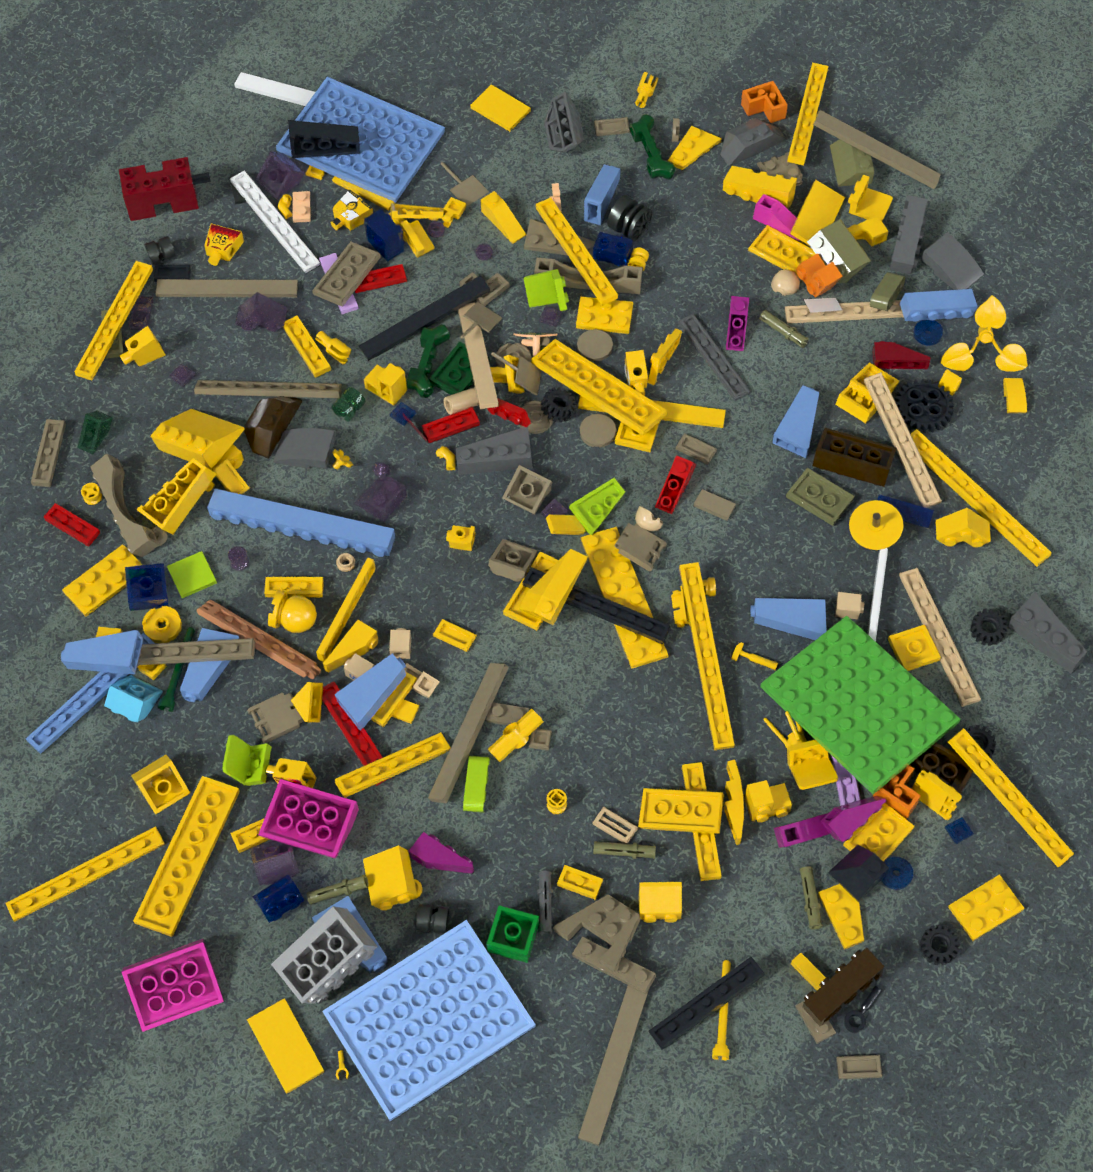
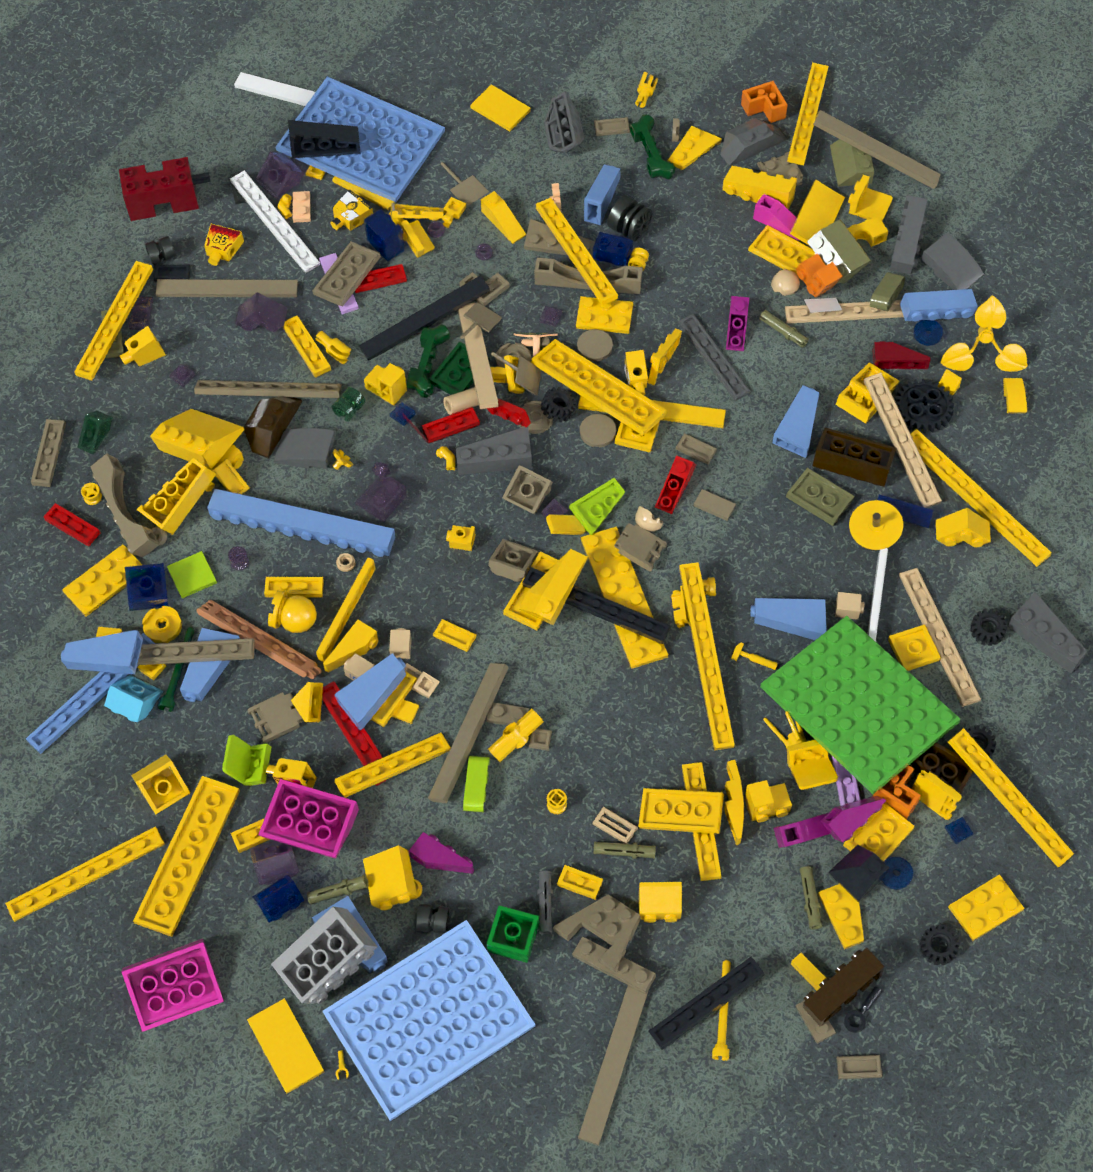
(546, 289): lime bracket -> none

